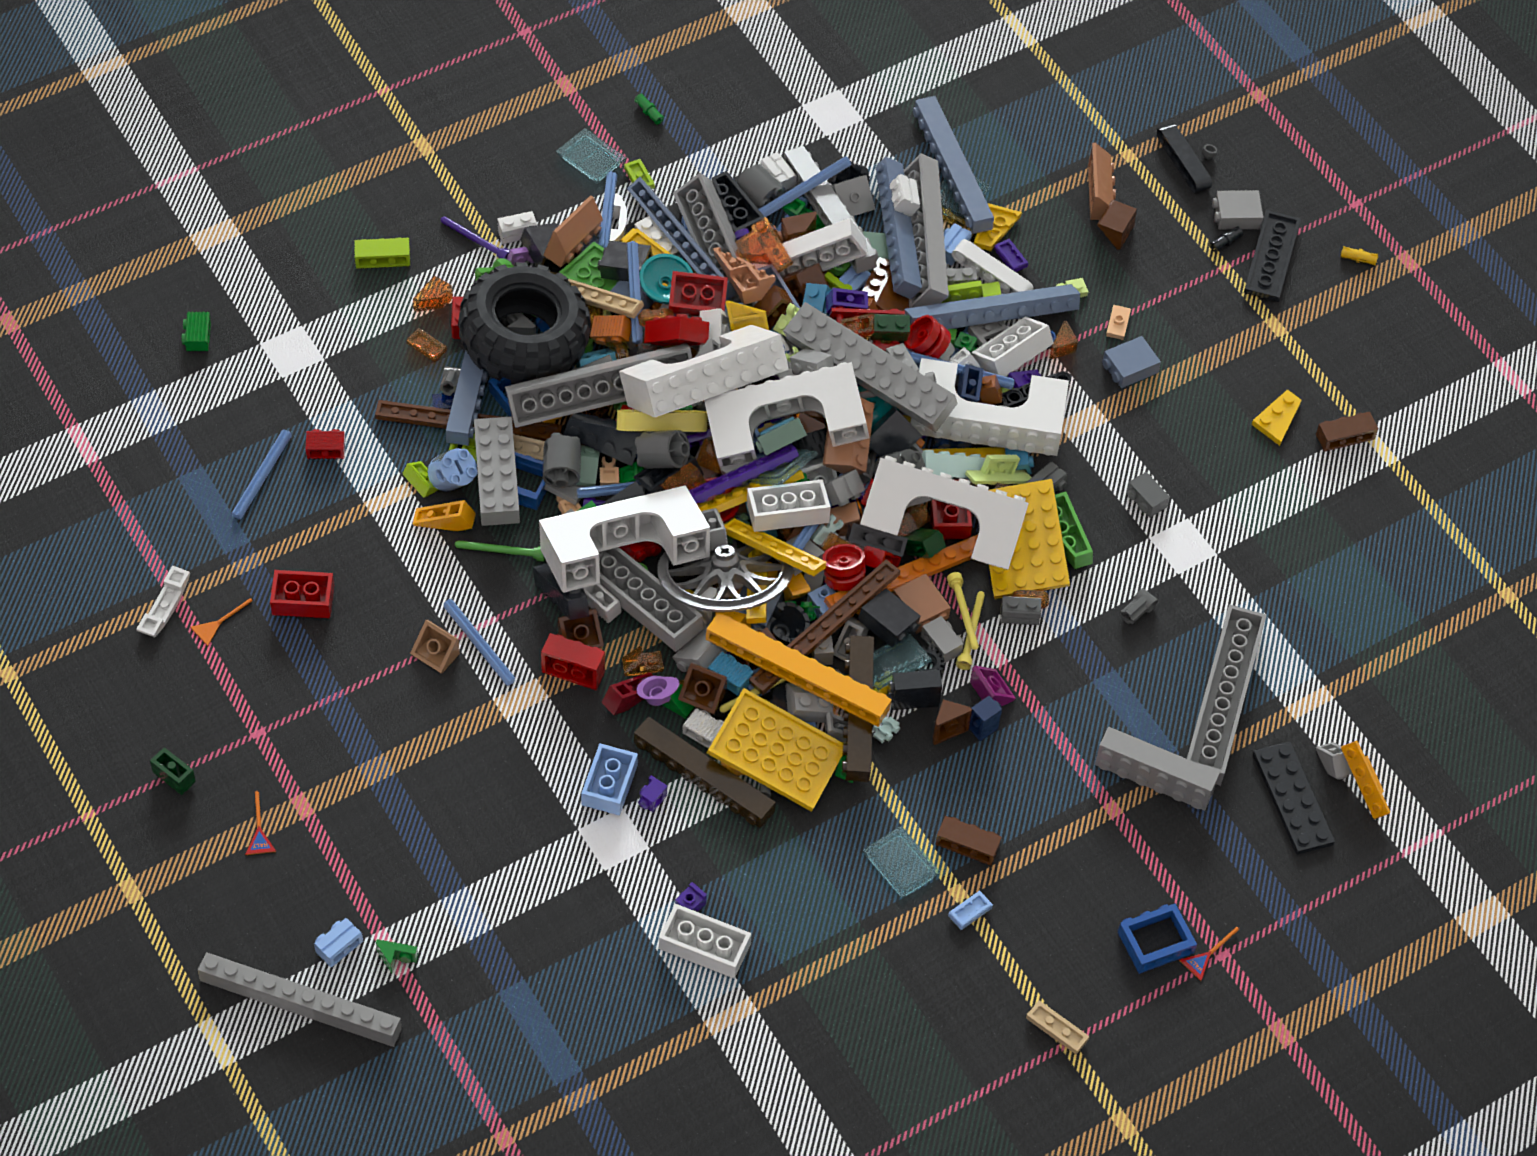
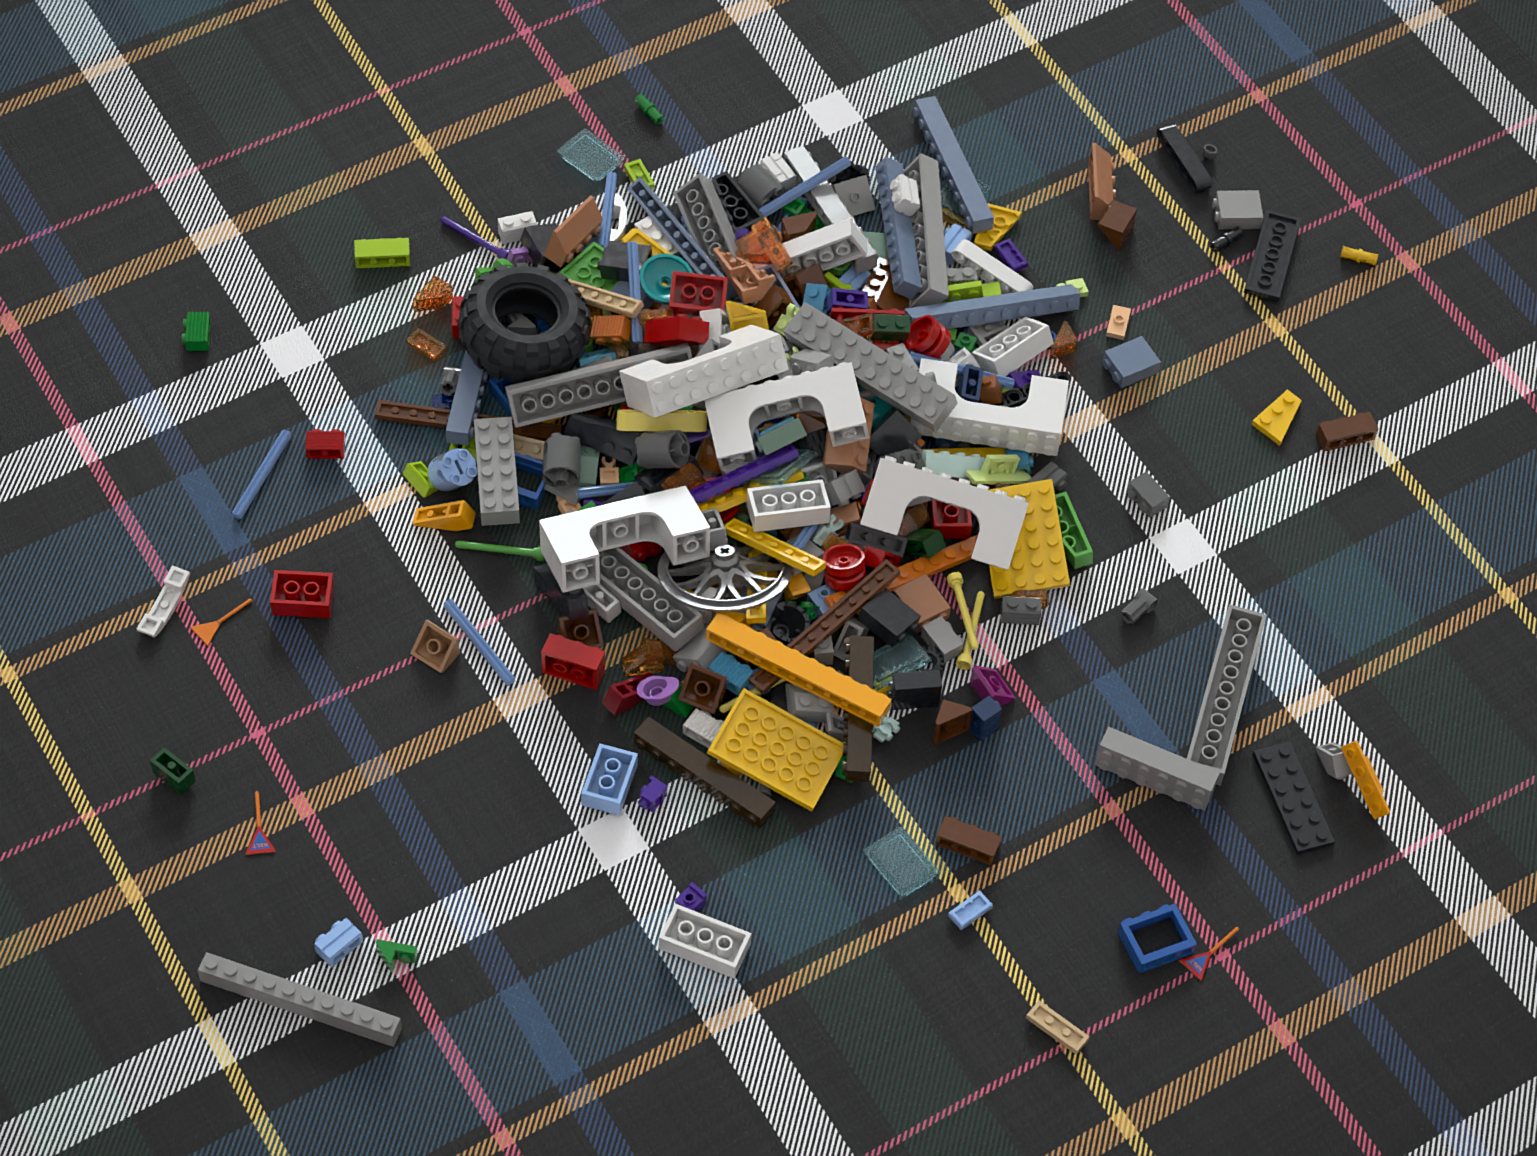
(657, 651): none -> clear orange plate

